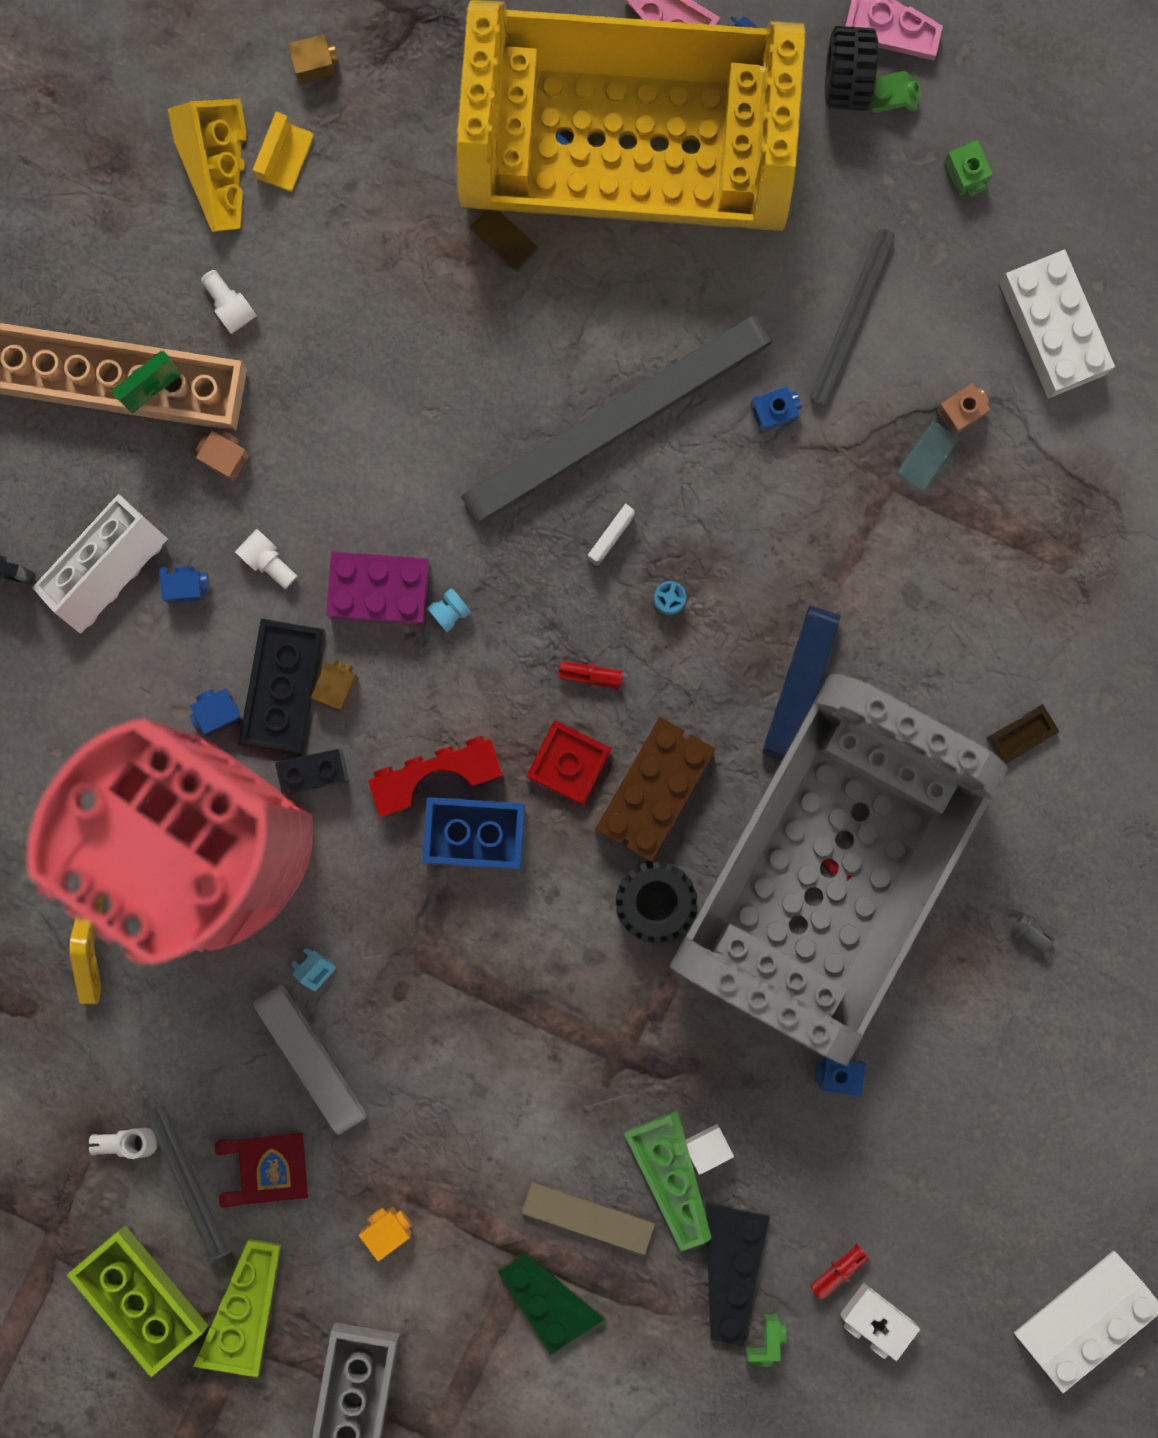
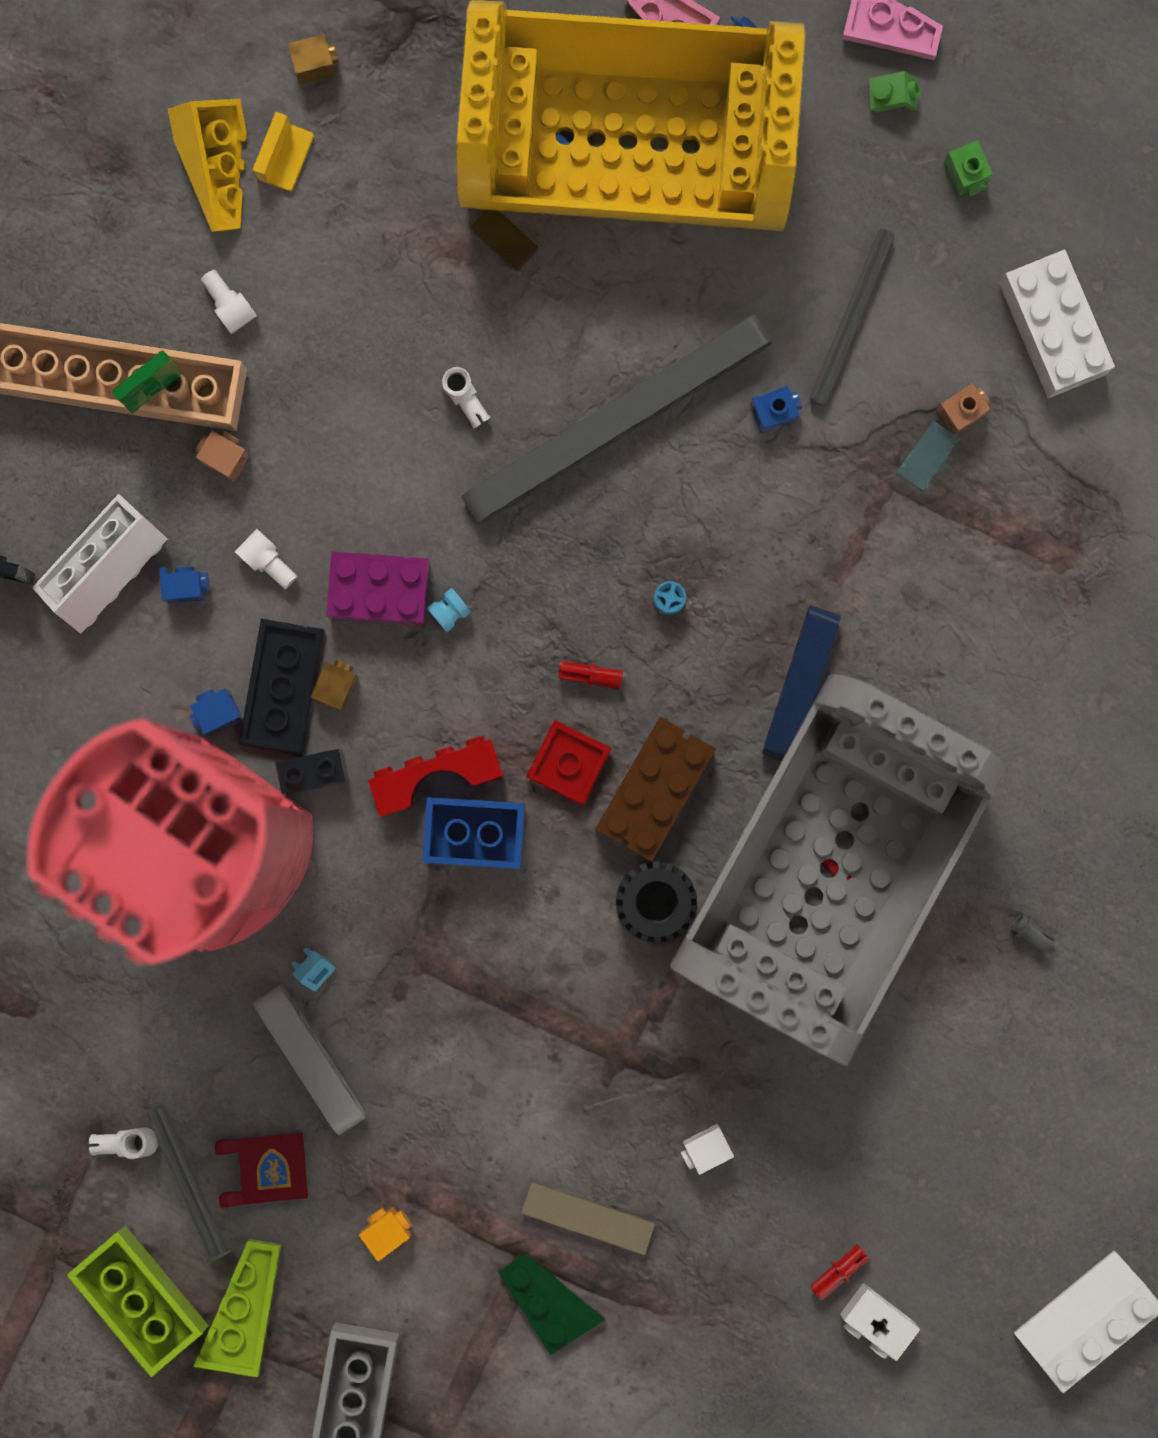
(84, 959): yellow beam -> none
(466, 397): none -> white pin
(611, 535): white tile -> none
(670, 1175): bright green wing -> none
(733, 1268): black wing -> none
(773, 1336): bright green bracket -> none
(840, 1078): blue brick -> none
(851, 68): black tyre -> none
(1023, 734): dark brown tile -> none

